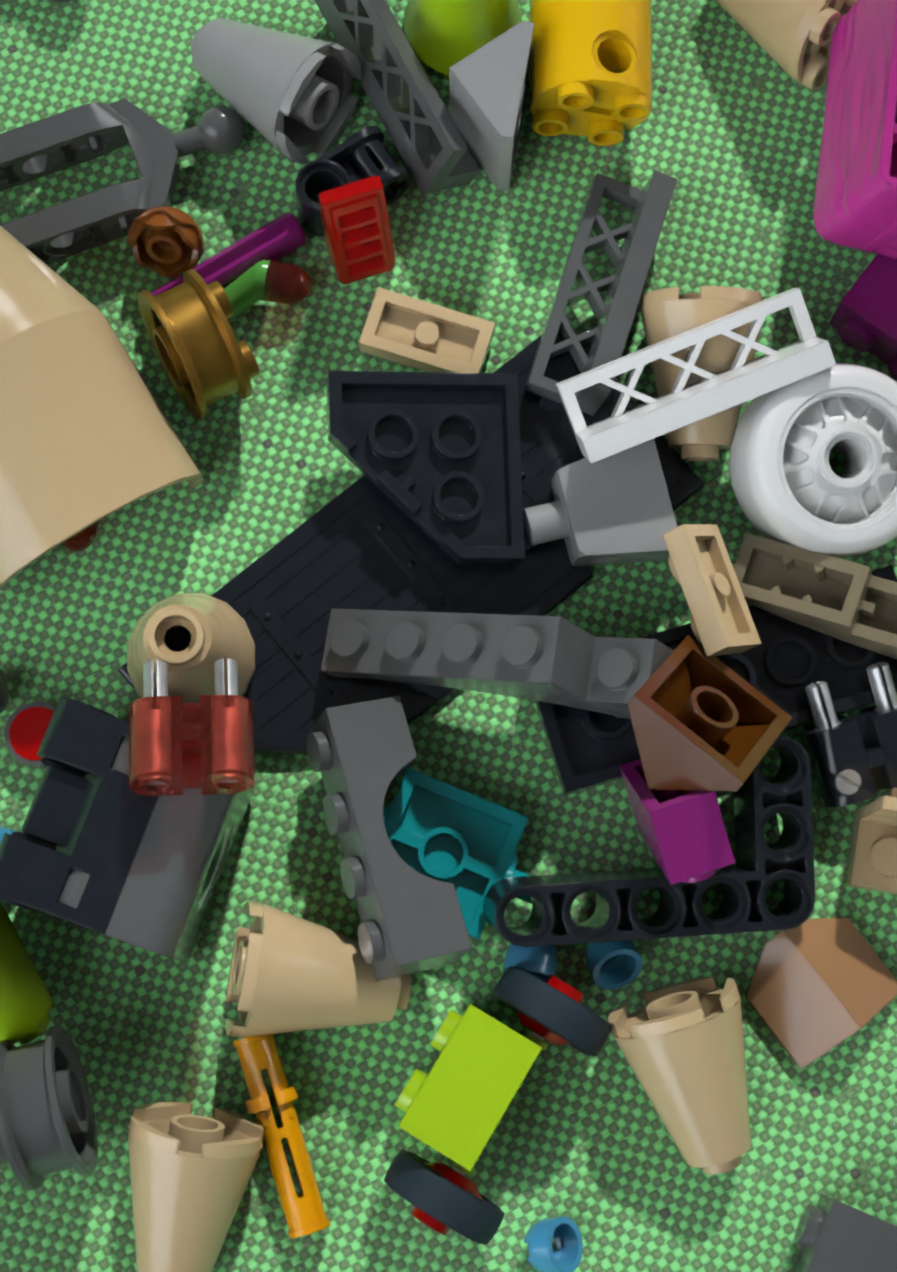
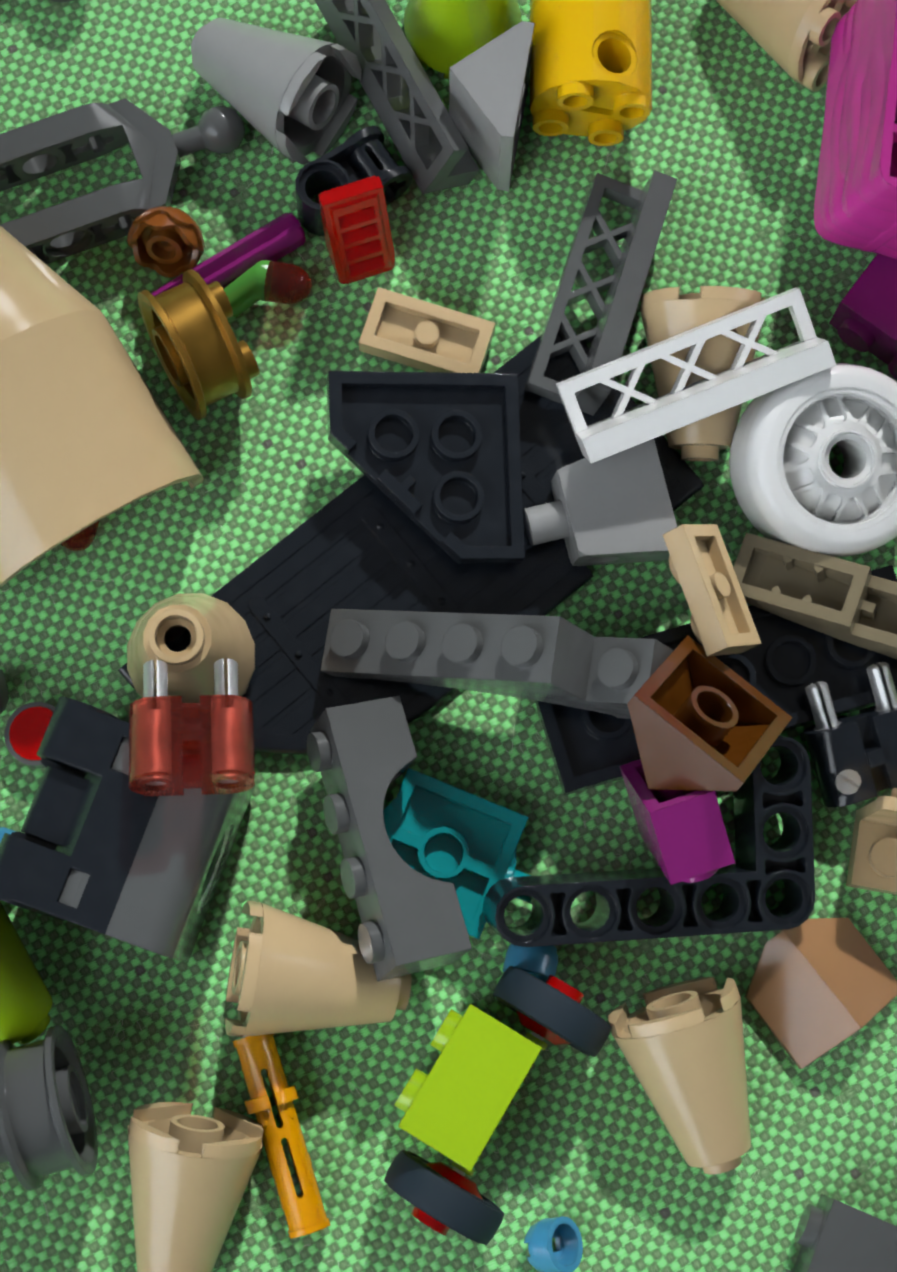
(613, 963): dark azure hinge -> none

